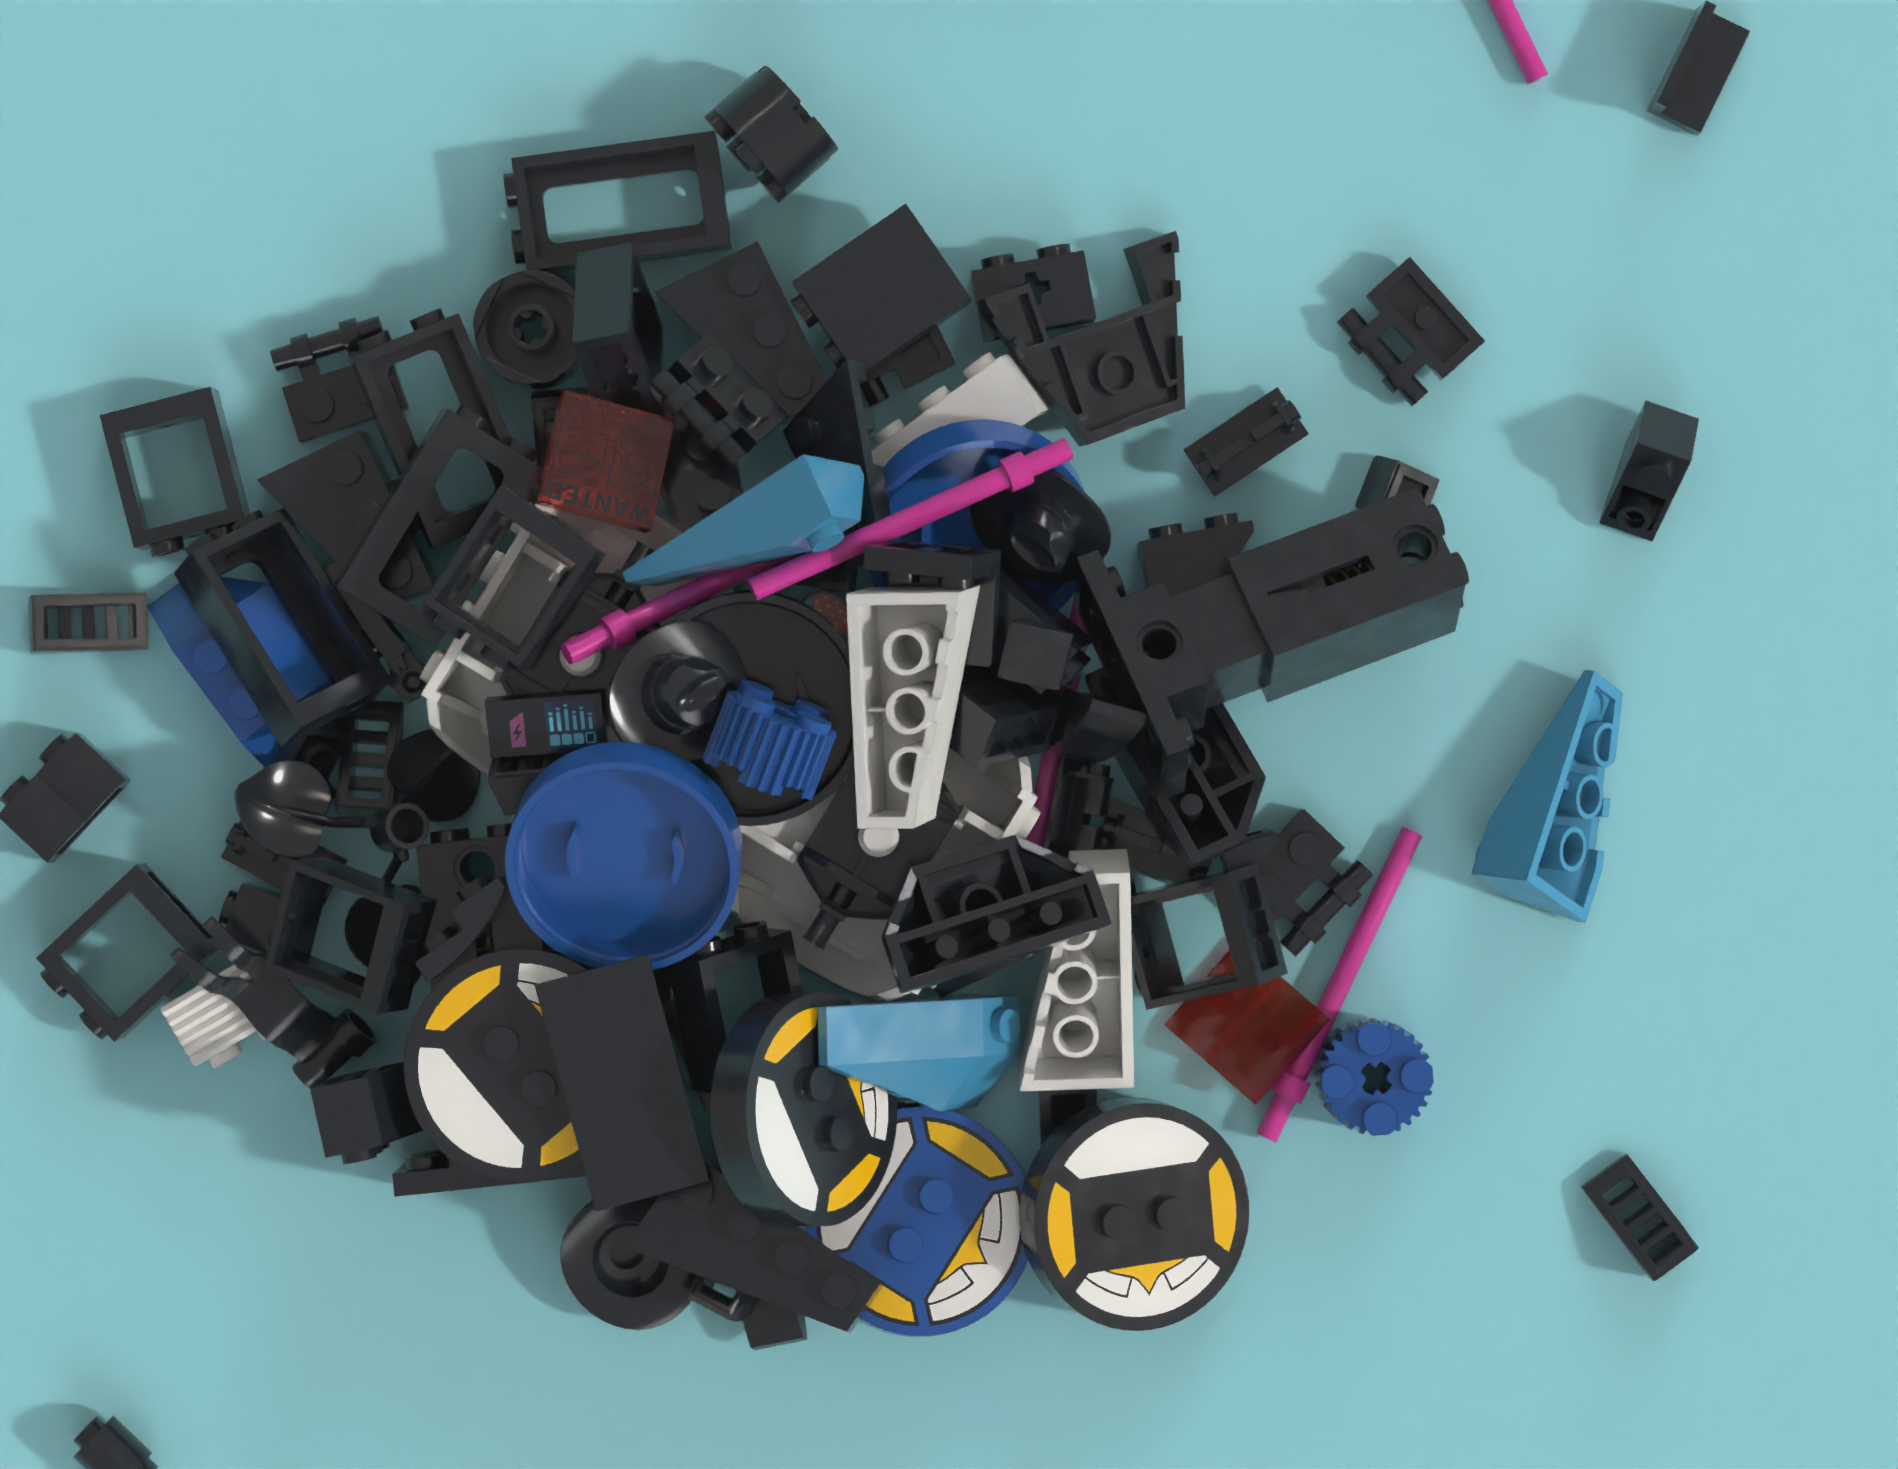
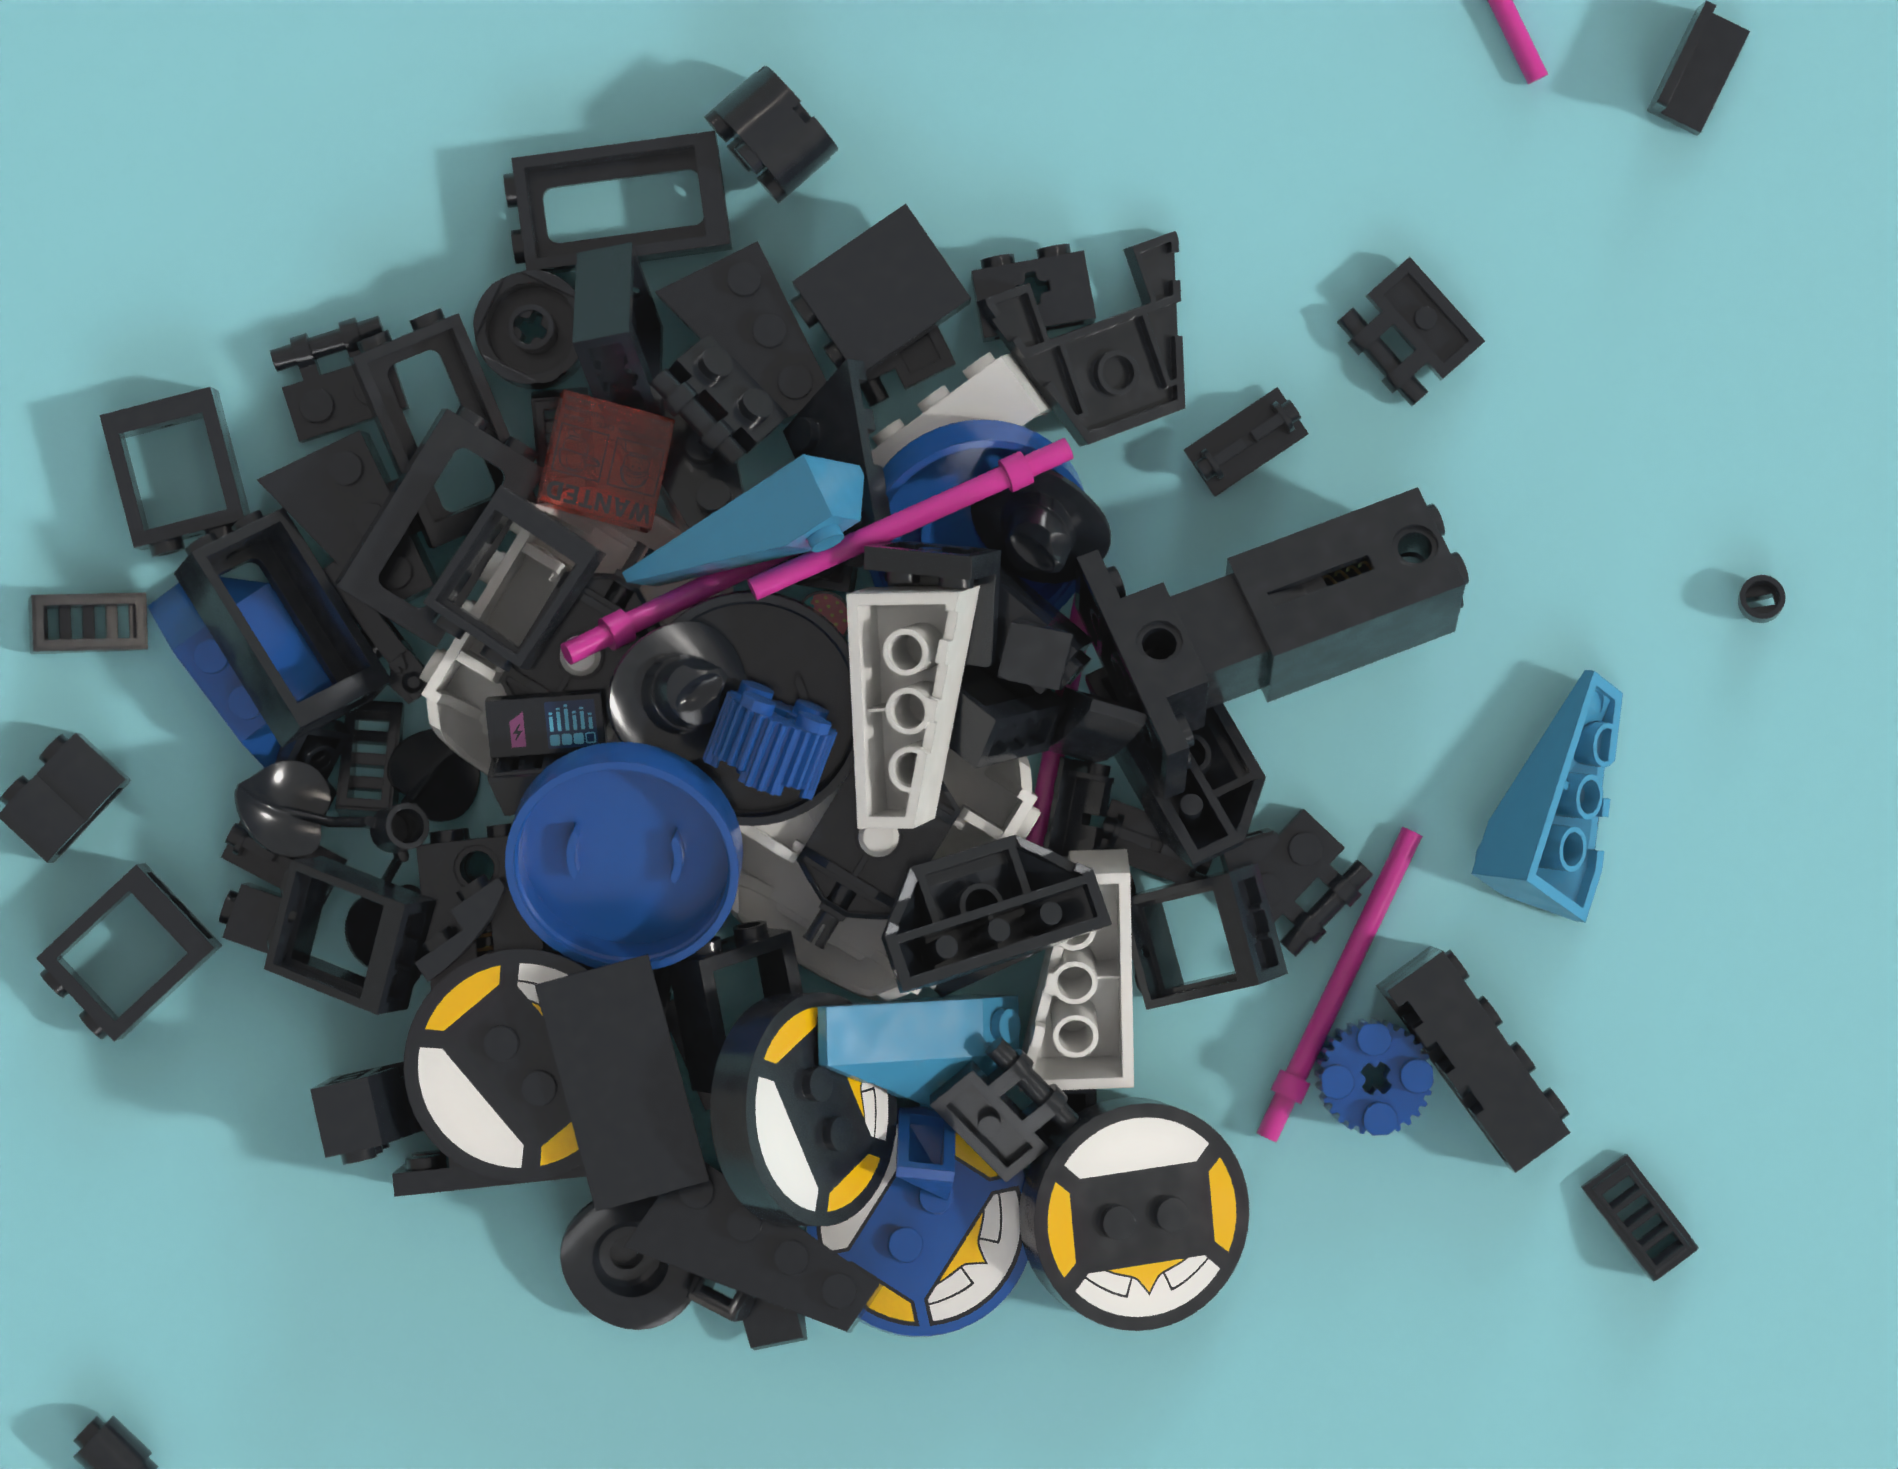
(209, 1023): white brick -> none
(282, 1011): black flag -> none
(925, 1151): none -> blue slope
(991, 1121): none -> black plate
(1194, 556): black slope -> none
(1249, 1031): clear red slope -> none
(1392, 477): black slope -> none
(1475, 1057): none -> black wedge
(1650, 470): black slope -> none
(1757, 589): none -> black hinge

